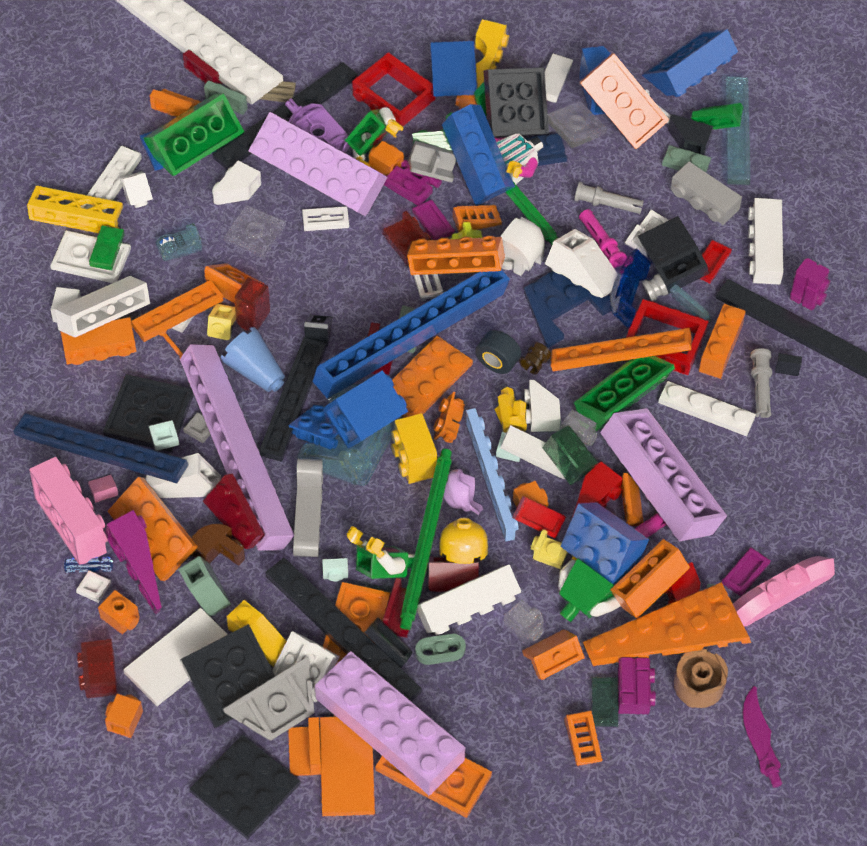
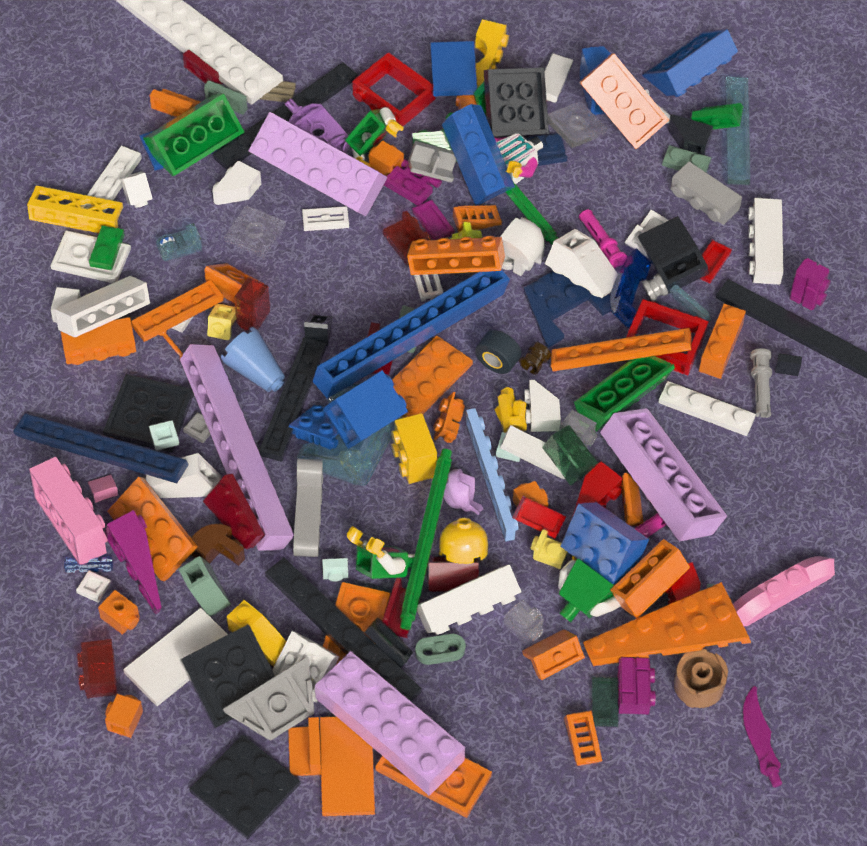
(598, 196): light grey pin -> none
(746, 572): magenta tile -> none

